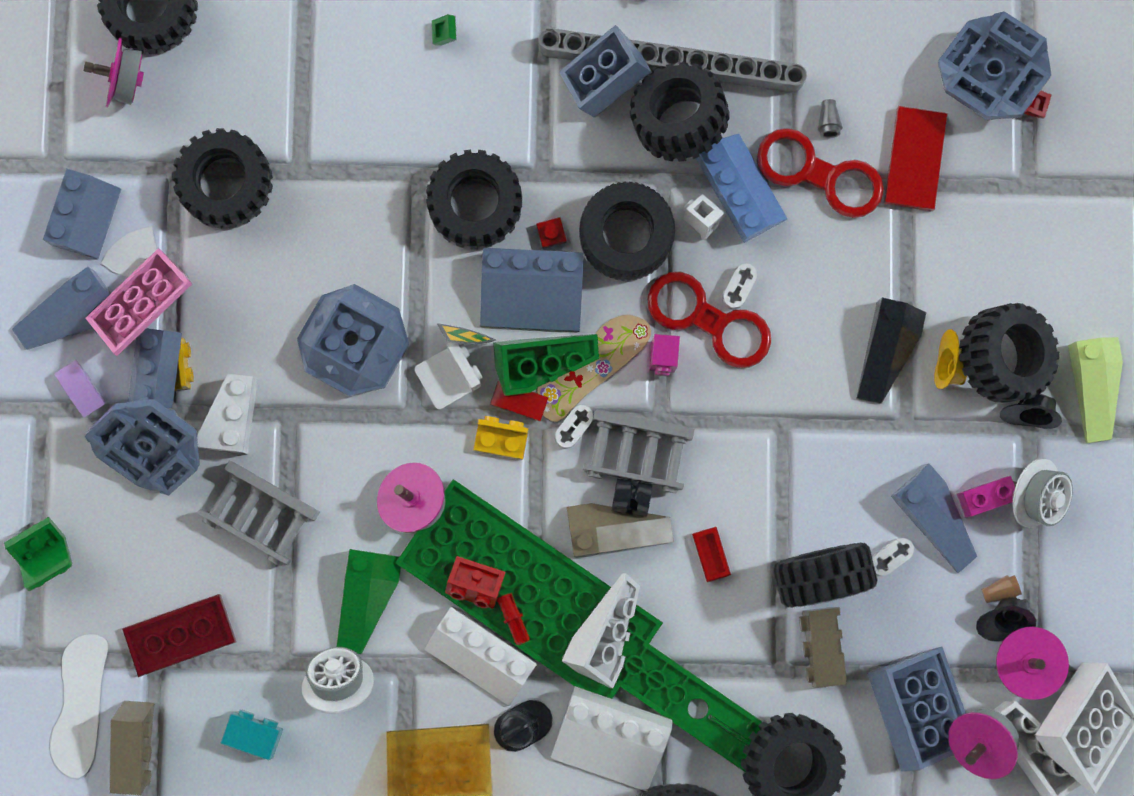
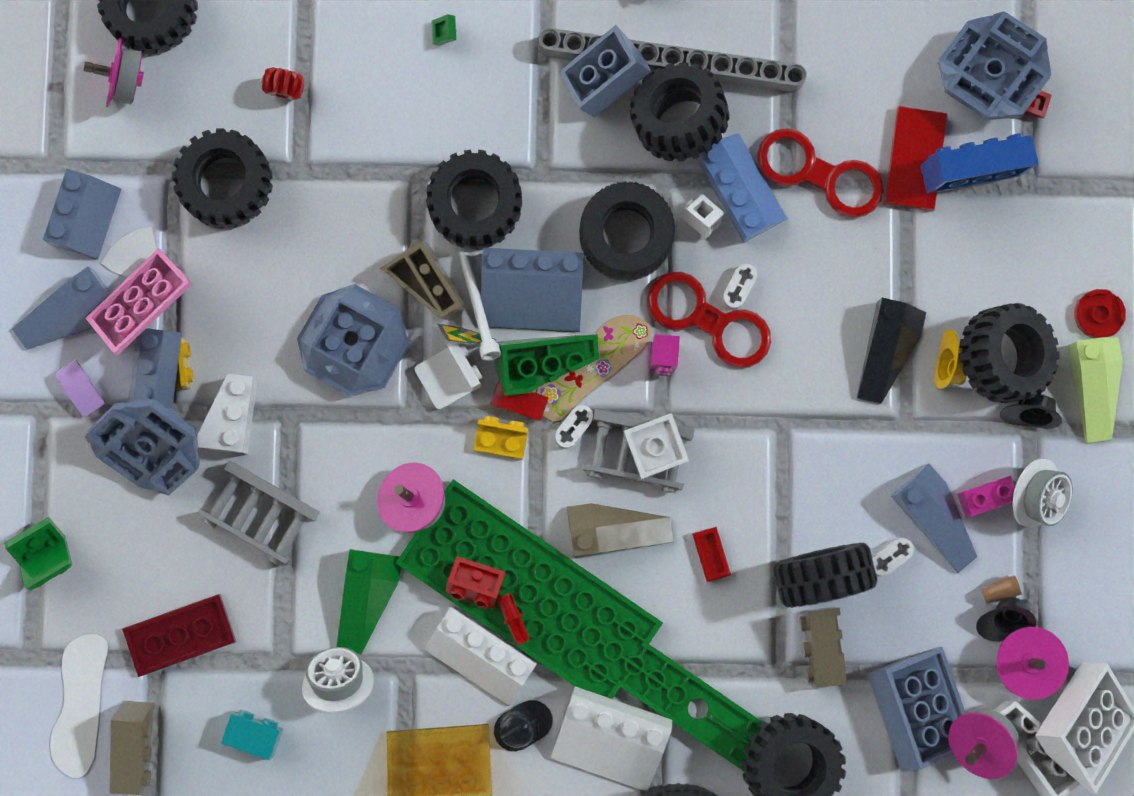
(282, 83): none -> red gear
(426, 279): none -> dark tan wedge
(489, 348): none -> white piece
(551, 233): red plate -> none
(600, 640): white wedge -> none
(632, 497): black wheel -> none
(656, 446): none -> white plate
(829, 120): flat silver cone -> none
(978, 163): none -> blue brick
(1099, 313): none -> red tile

